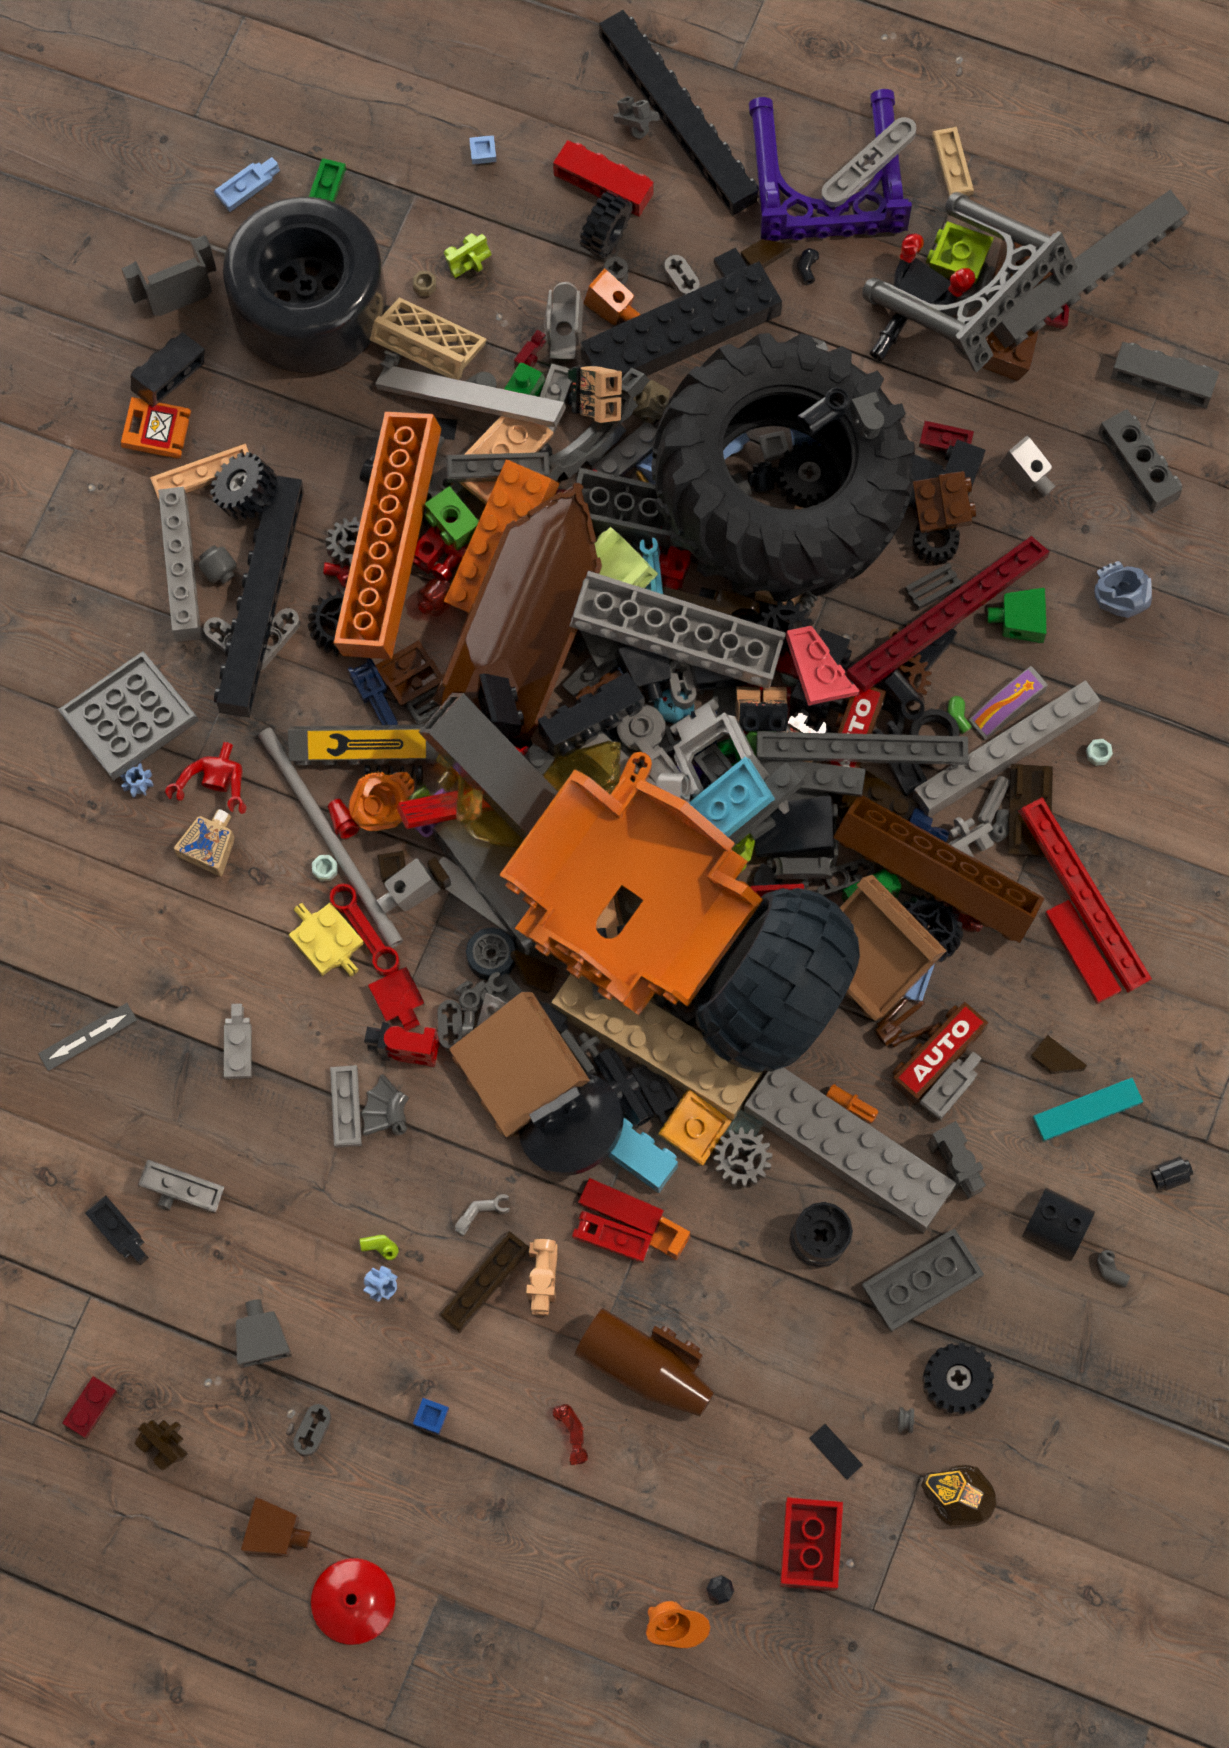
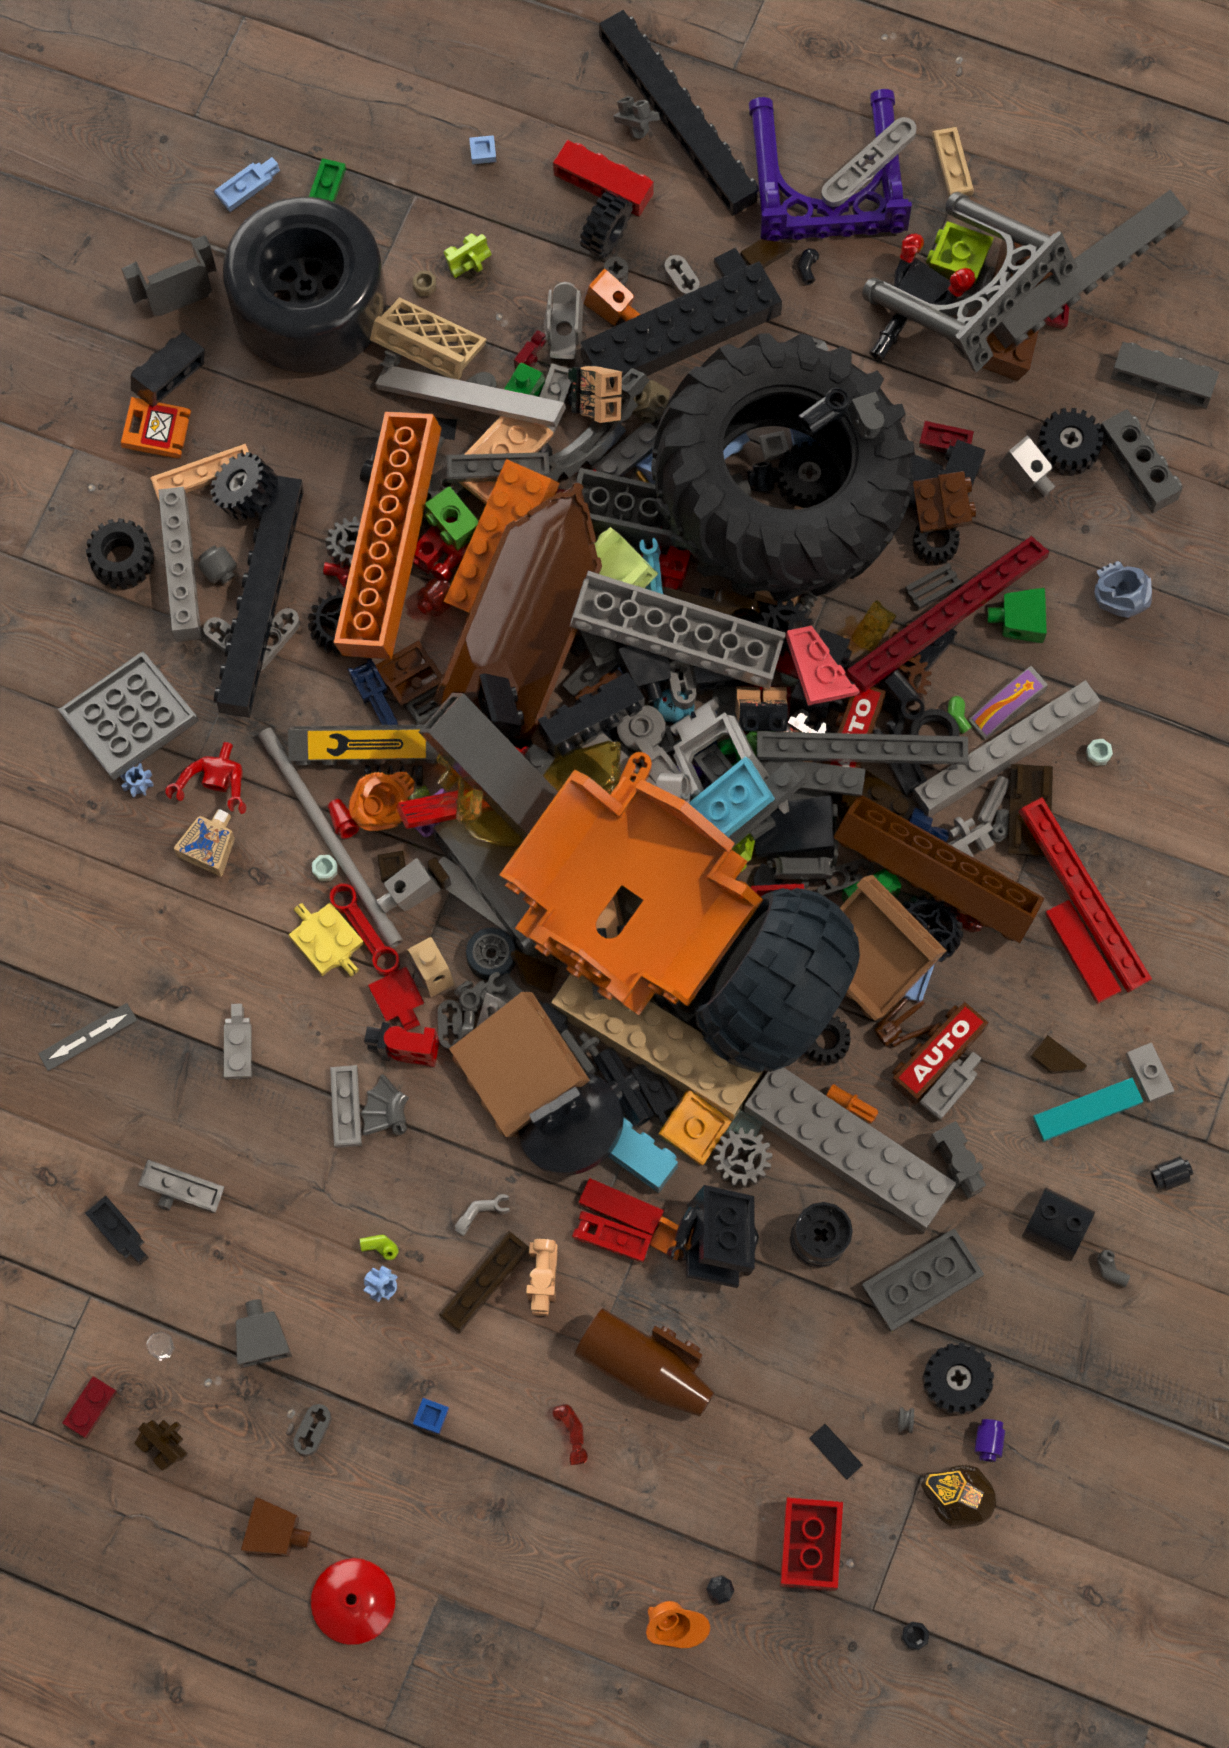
(113, 536): none -> black tyre
(160, 1345): none -> clear tile
(429, 965): none -> tan torso
(717, 1236): none -> black torso
(838, 1051): none -> black tyre
(873, 626): none -> clear yellow hips
(915, 1636): none -> black tile
(990, 1440): none -> dark purple brick
(1079, 454): none -> black bush
(1150, 1072): none -> light grey plate

